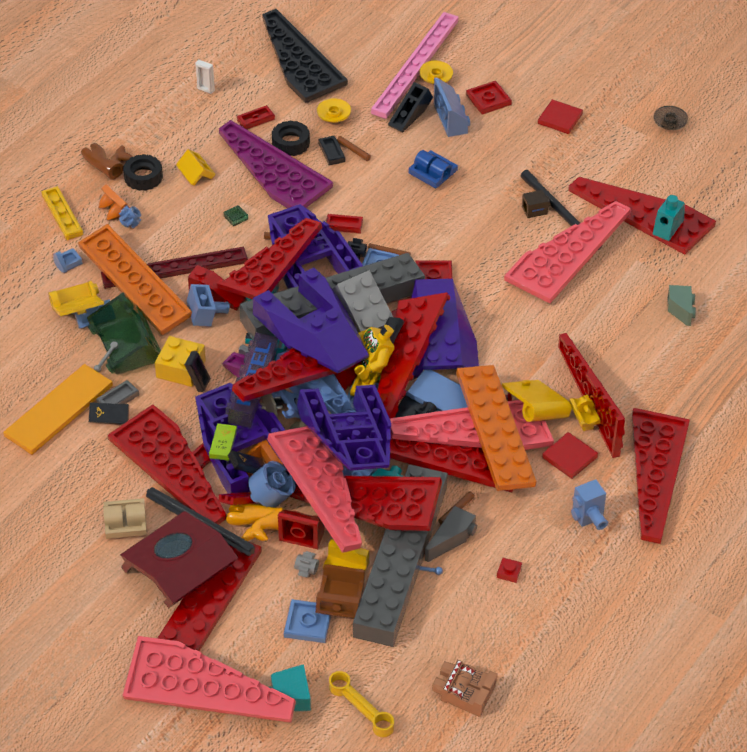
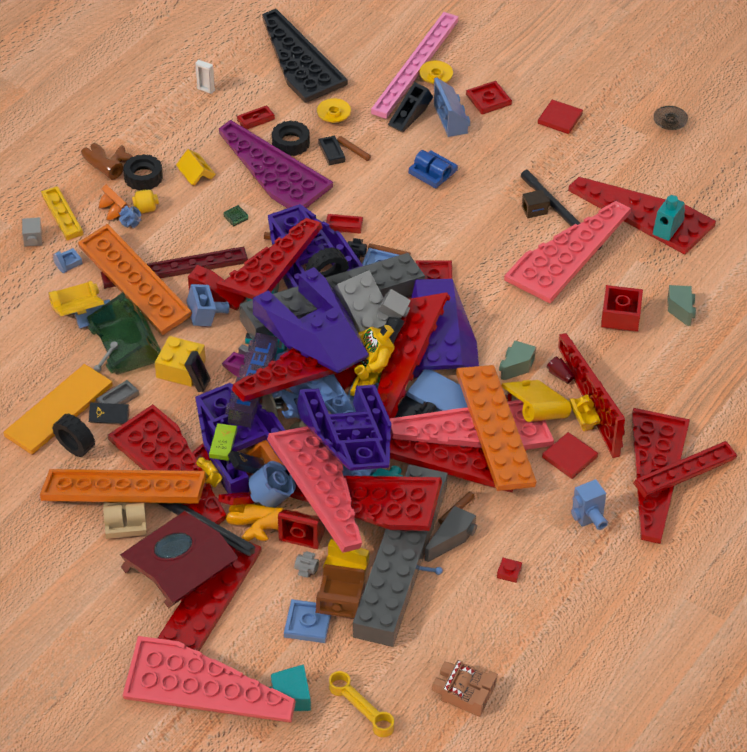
(32, 231): none -> light grey brick
(73, 435): none -> black tyre
(123, 486): none -> orange plate
(145, 201): none -> yellow head
(214, 476): none -> yellow piece
(328, 256): none -> black tyre
(394, 305): none -> light grey brick
(518, 360): none -> sand green slope
(560, 370): none -> dark red cone
(622, 308): none -> red brick
(685, 469): none -> red tile

